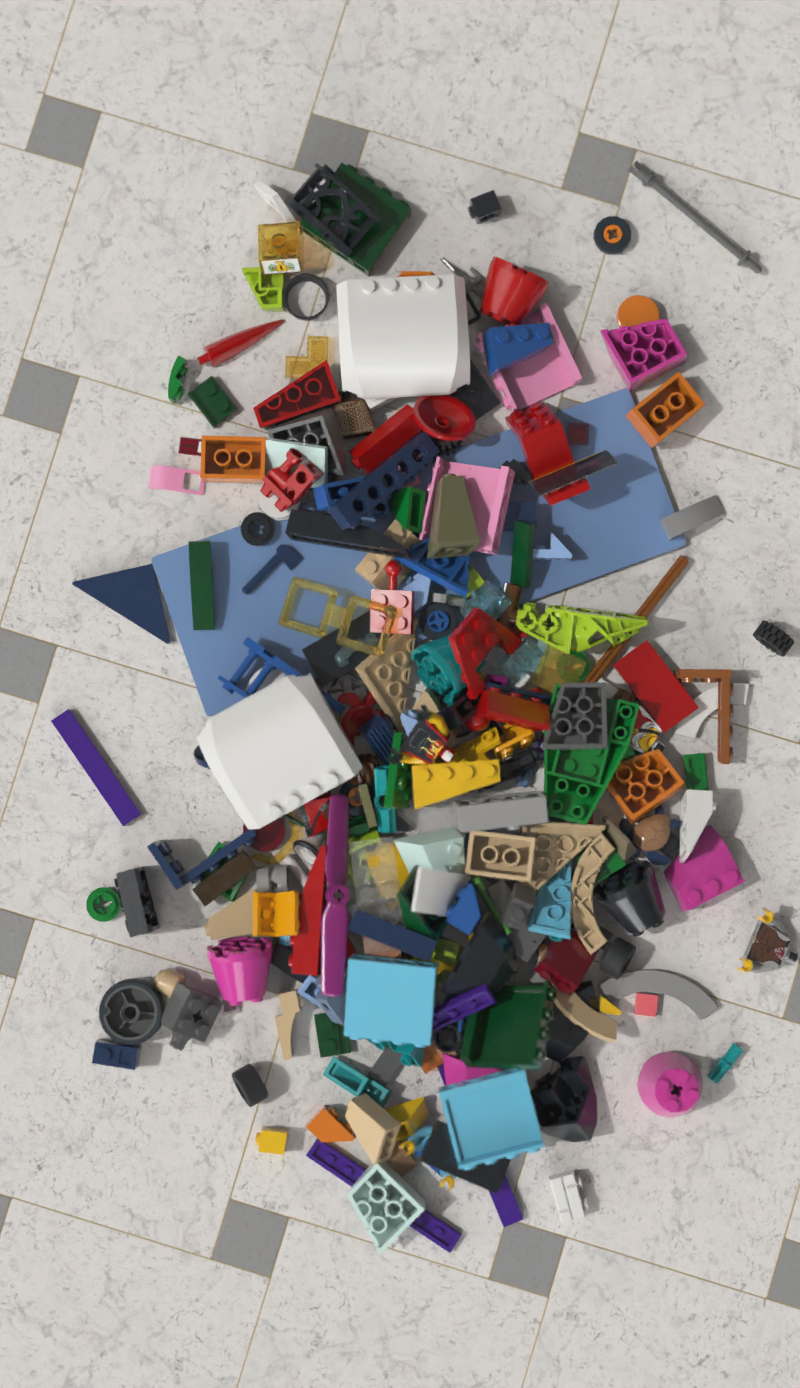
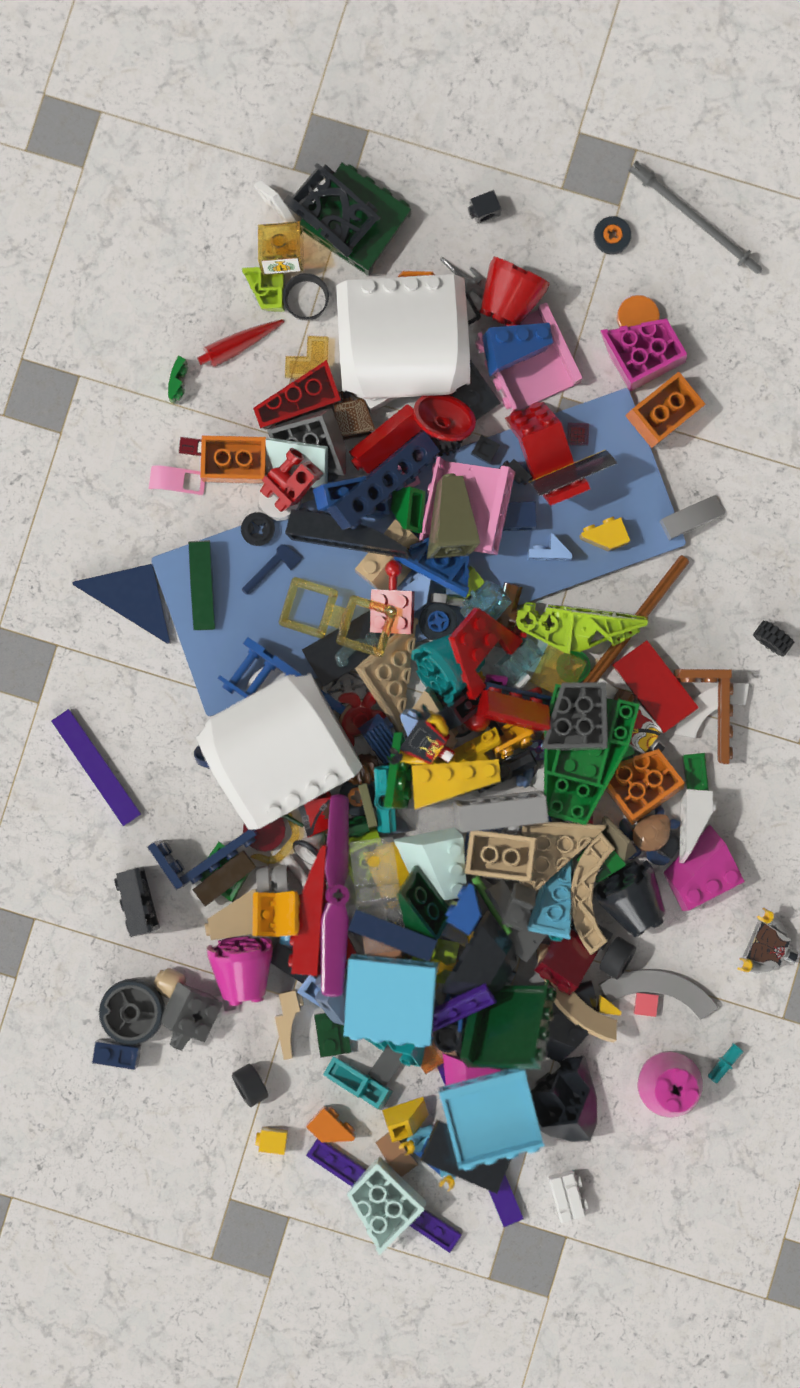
(95, 898): green gear -> none
(212, 401): dark green plate -> none
(373, 1127): tan slope -> none
(436, 890): white slope -> none
(485, 449): none -> black plate
(522, 553): dark green tile -> none
(606, 536): none -> yellow slope

